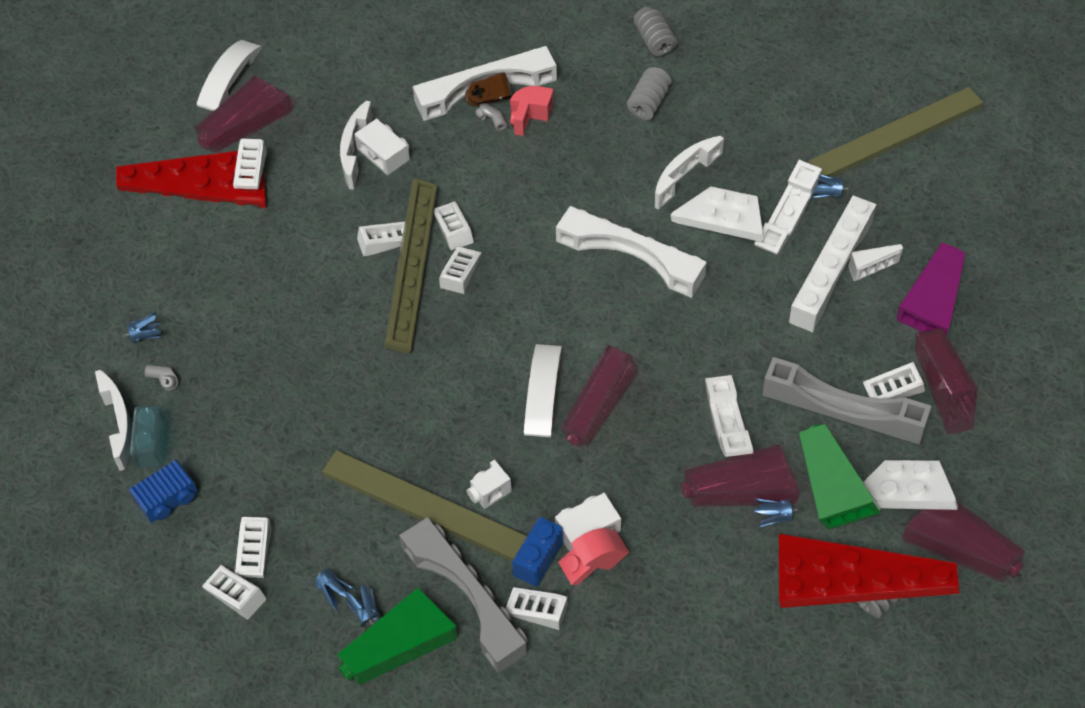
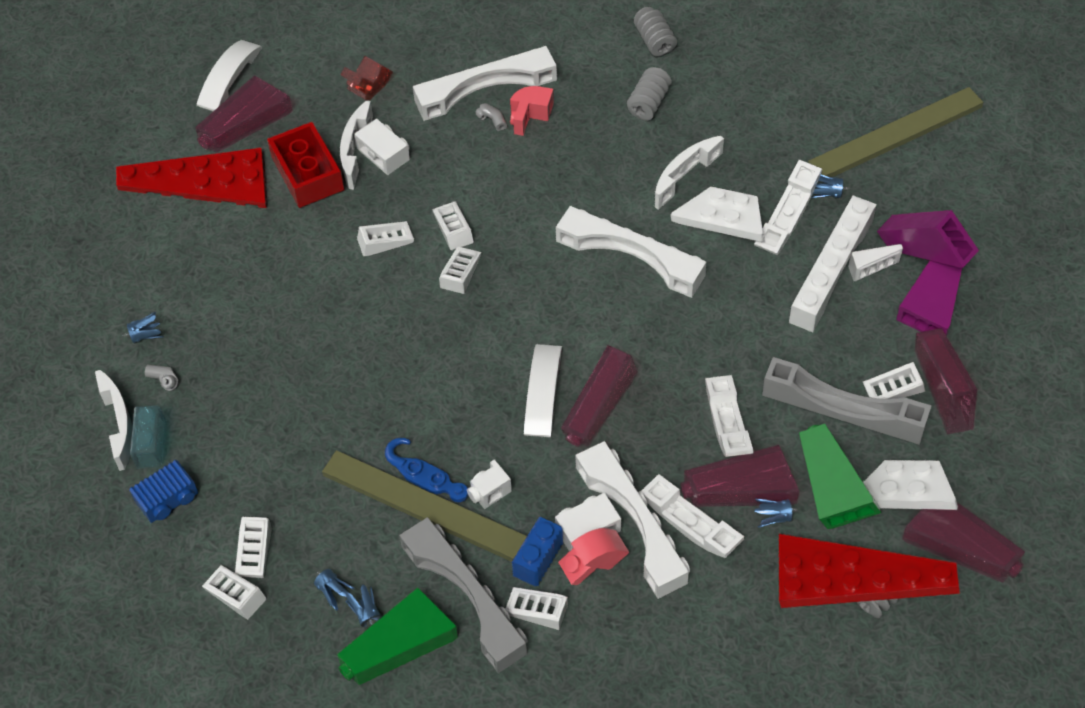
(248, 150): white slope -> none
(305, 164): none -> red brick
(367, 79): none -> clear red brick
(410, 266): olive tile -> none
(424, 474): none -> blue piece
(492, 90): reddish brown piece -> none
(603, 474): none -> white arch
(689, 520): none -> white slope
(930, 236): none -> magenta slope

